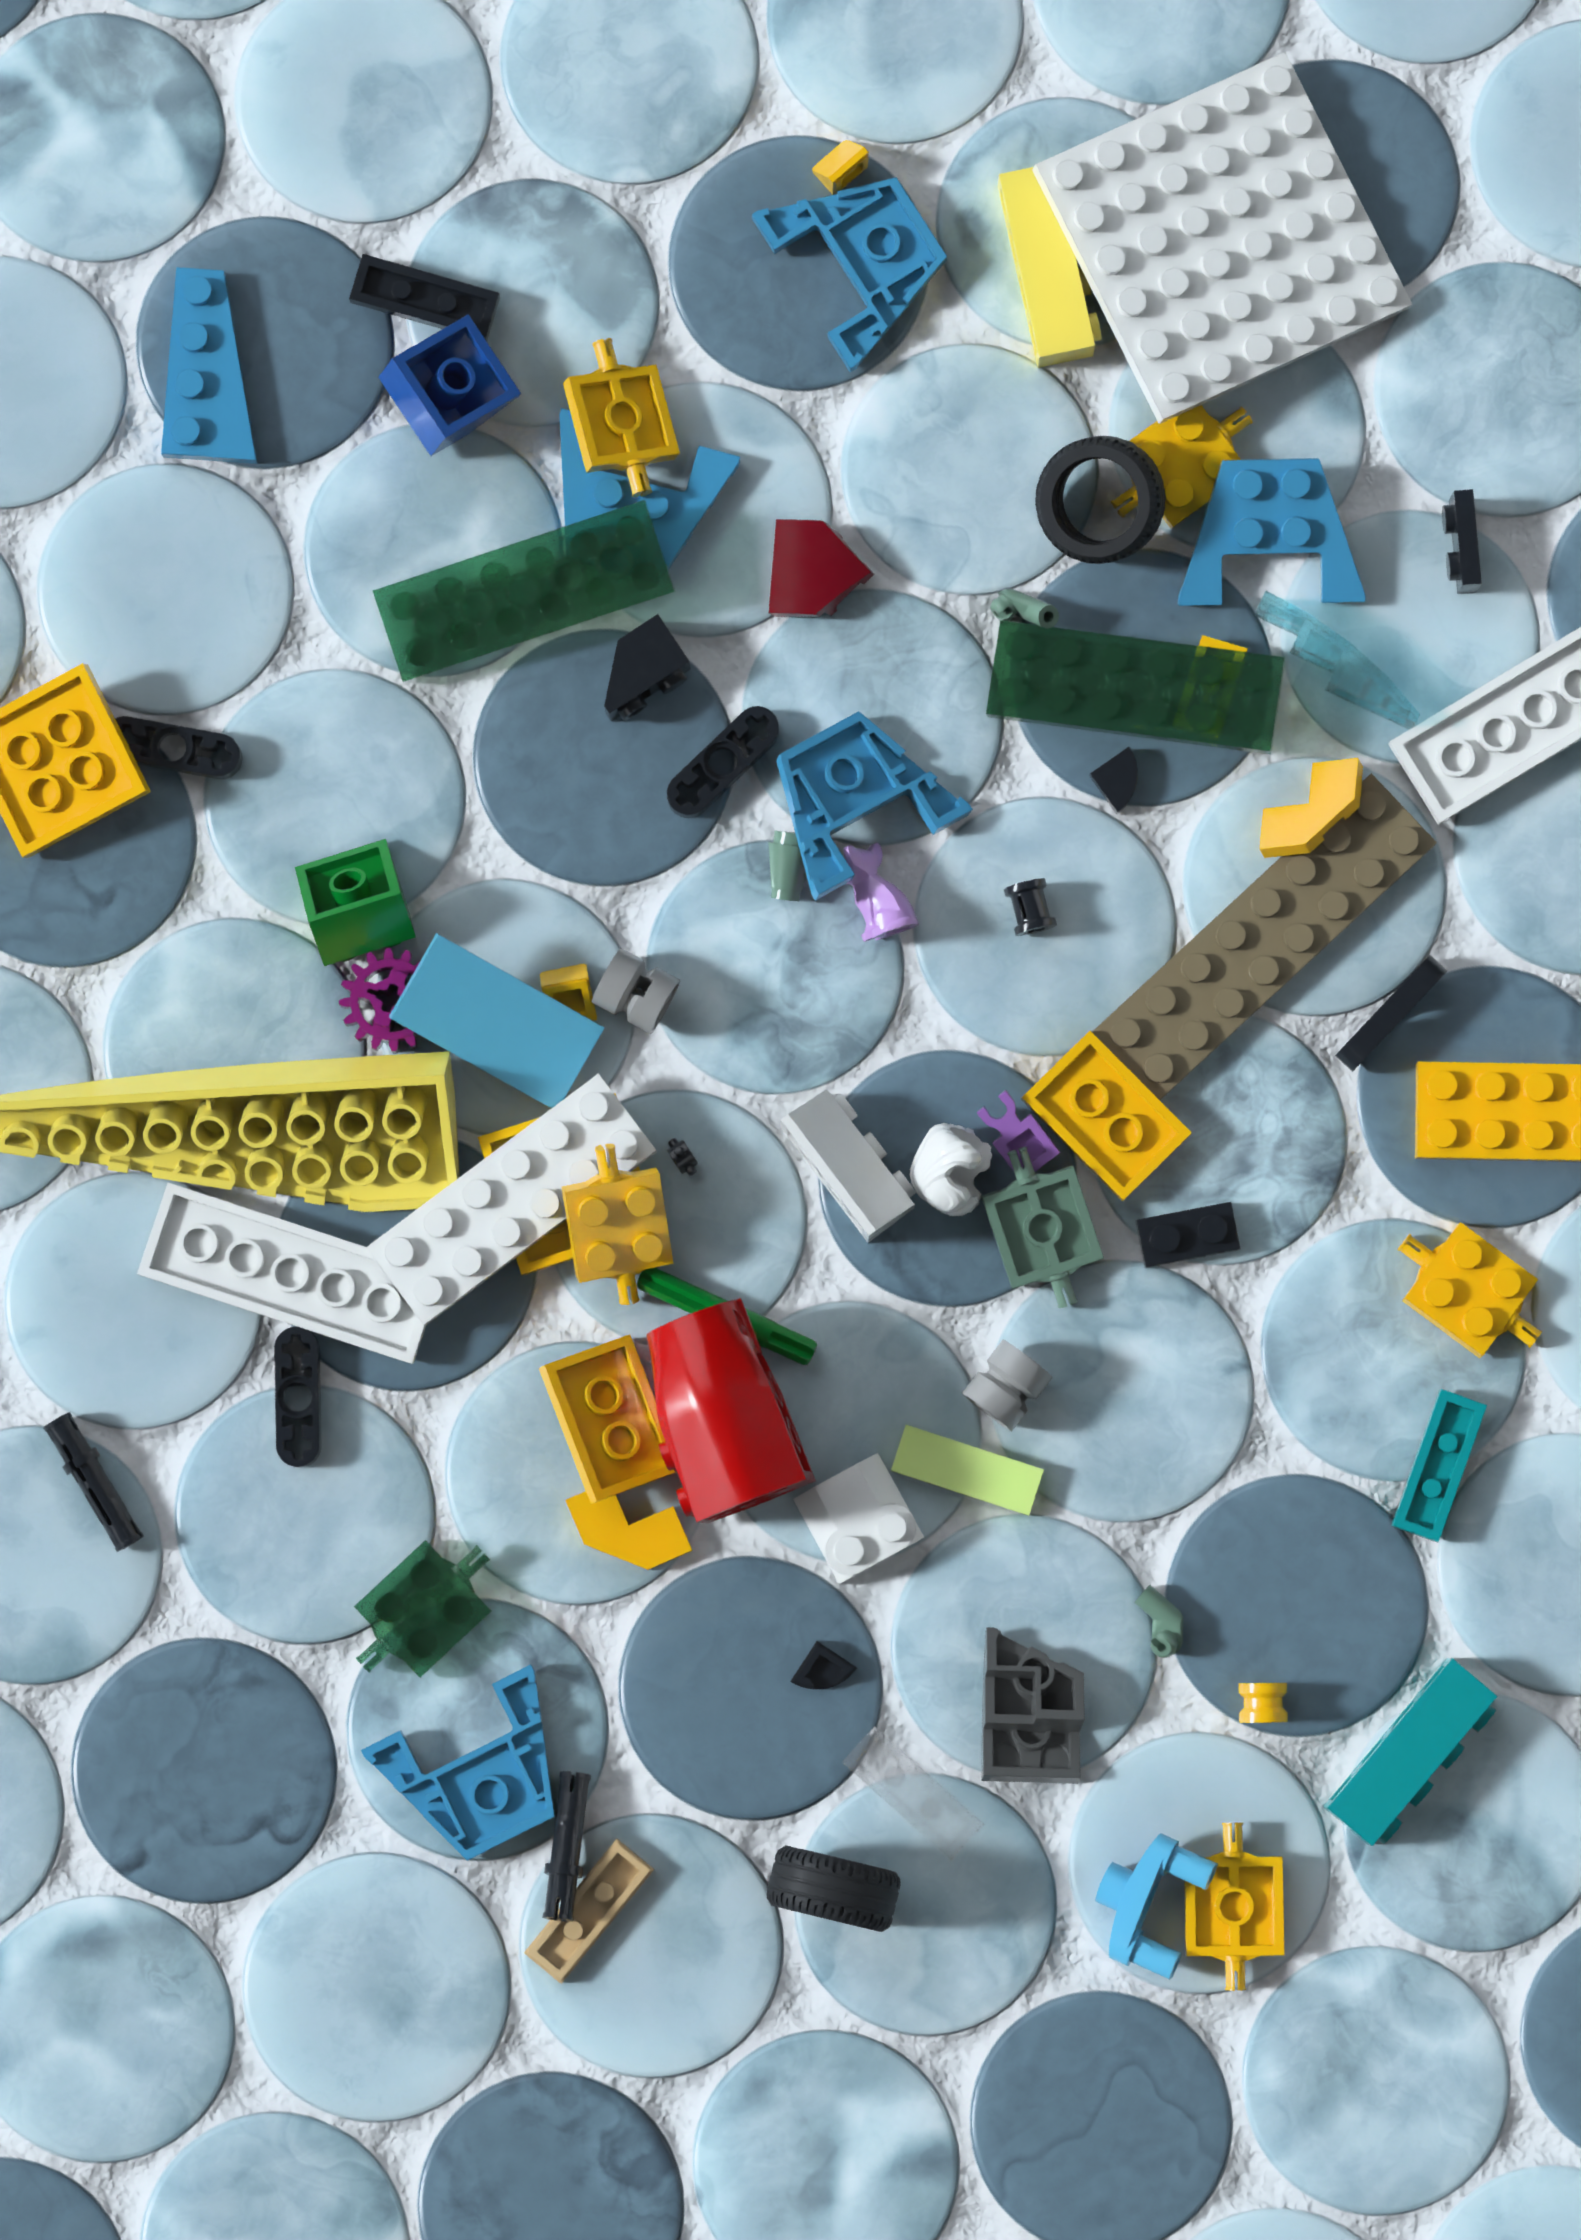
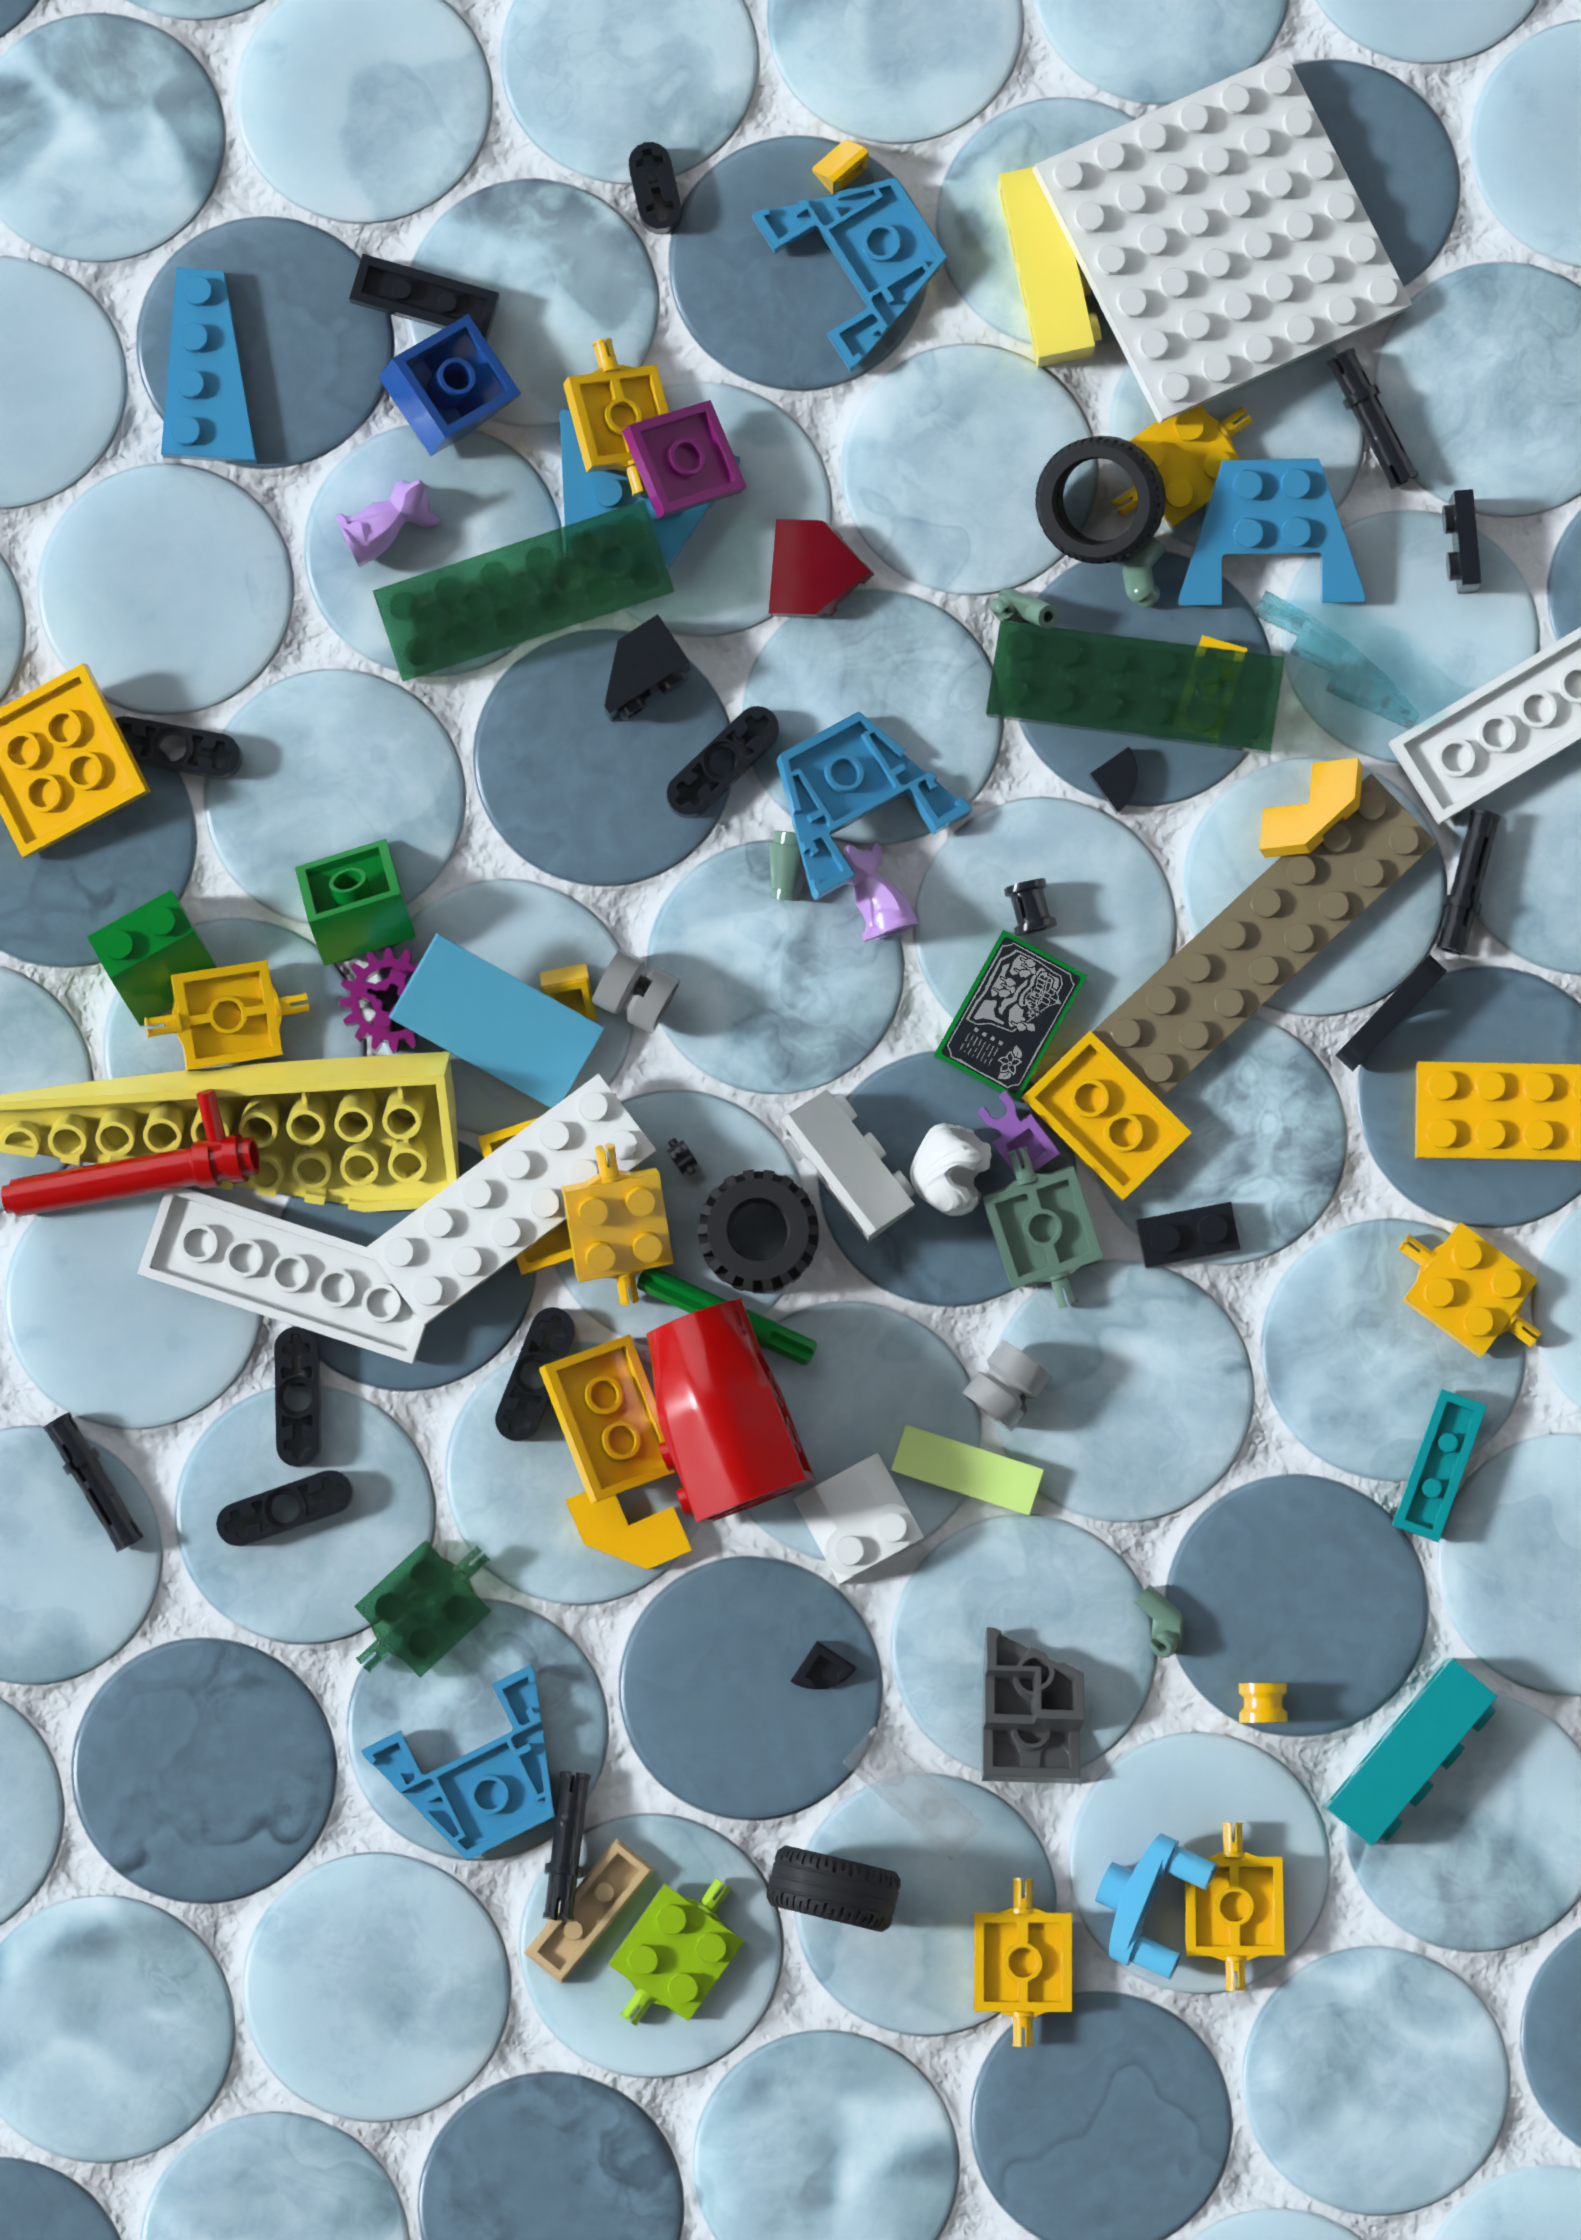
(148, 948): none -> green slope
(202, 1164): none -> red cylinder
(226, 1015): none -> yellow plate
(254, 1531): none -> black beam
(378, 525): none -> lavender animal
(510, 1403): none -> black beam
(666, 186): none -> black beam
(676, 1952): none -> lime plate
(684, 459): none -> magenta plate
(768, 1189): none -> black tyre
(1010, 1015): none -> tile
(1022, 1962): none -> yellow plate
(1138, 574): none -> sand green arm
(1372, 418): none -> black pin
(1468, 881): none -> black pin

